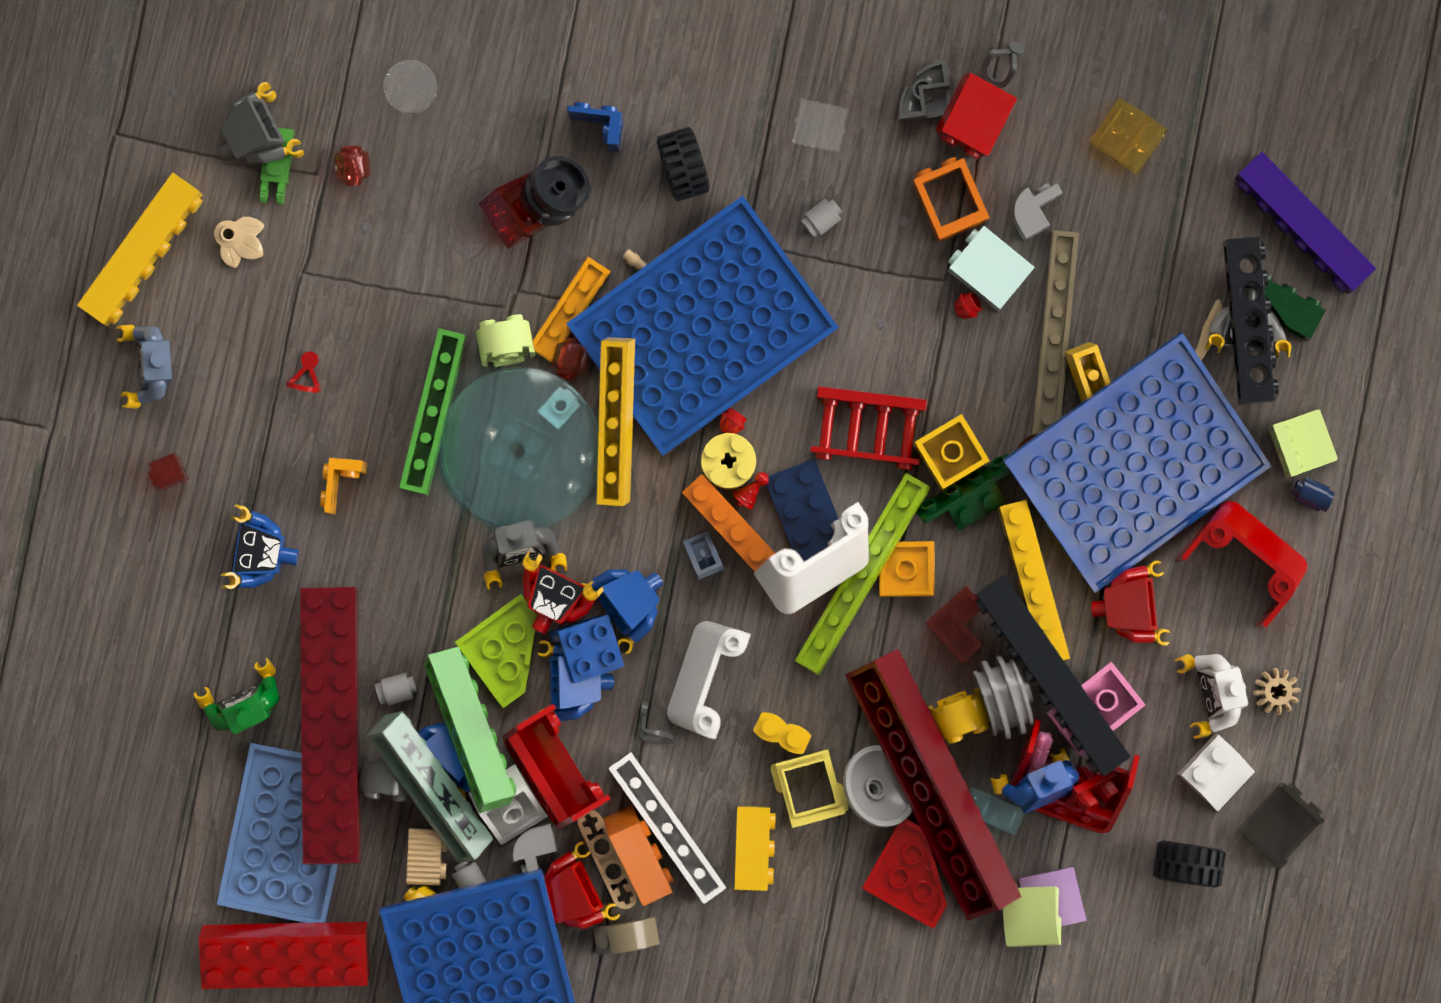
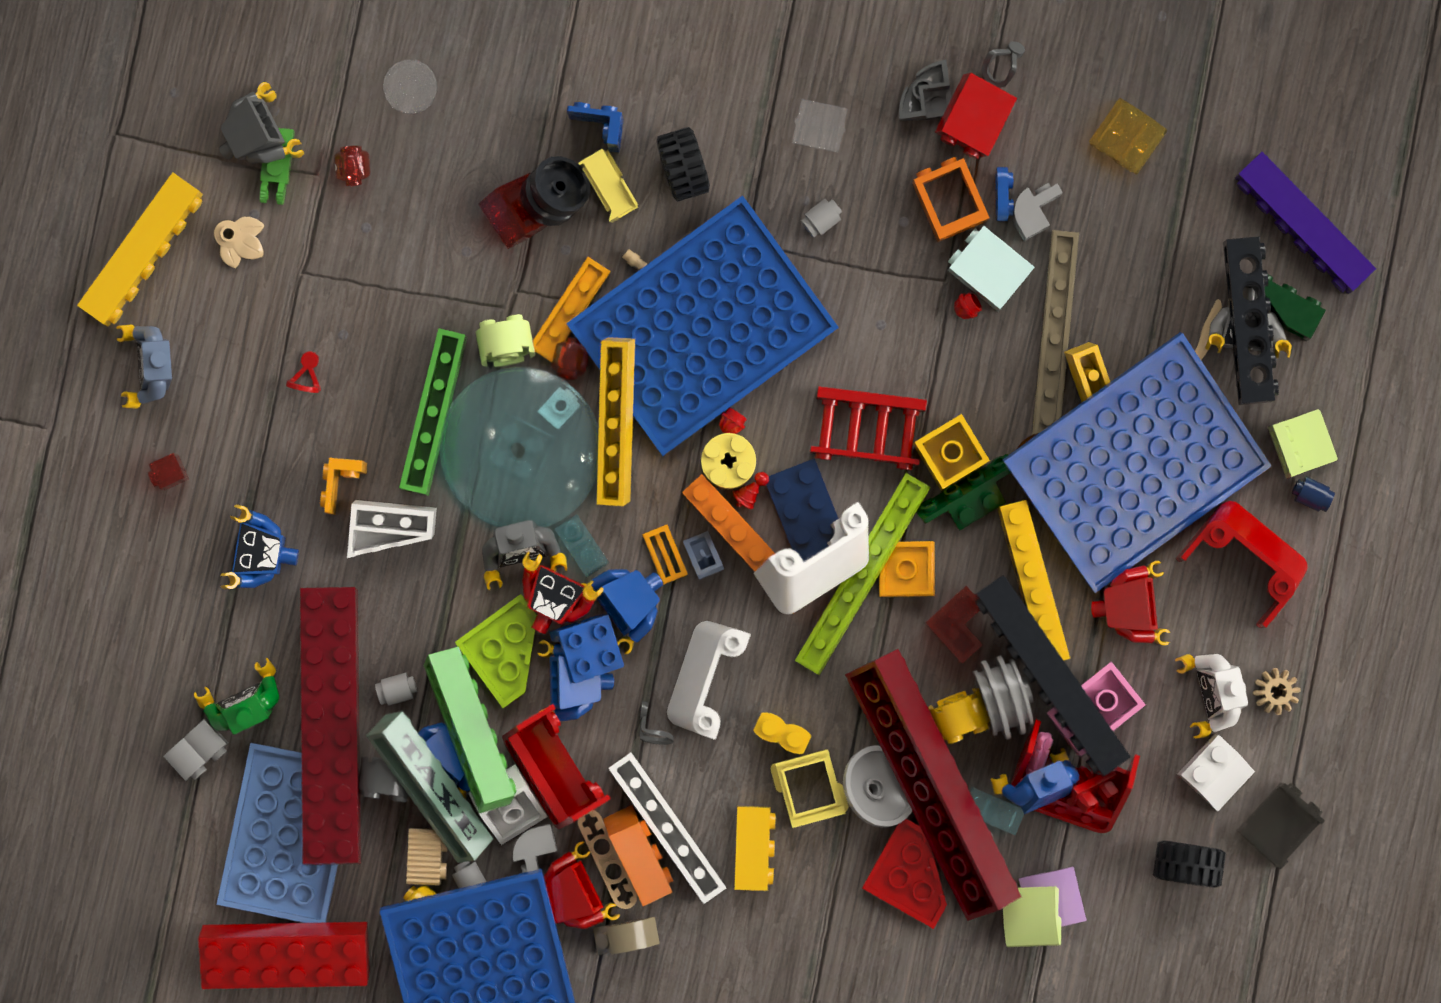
(196, 750): none -> light grey brick
(388, 525): none -> white wedge
(581, 545): none -> clear light blue slope
(608, 184): none -> light yellow piece
(674, 576): none -> light orange tile
(1003, 183): none -> blue plate

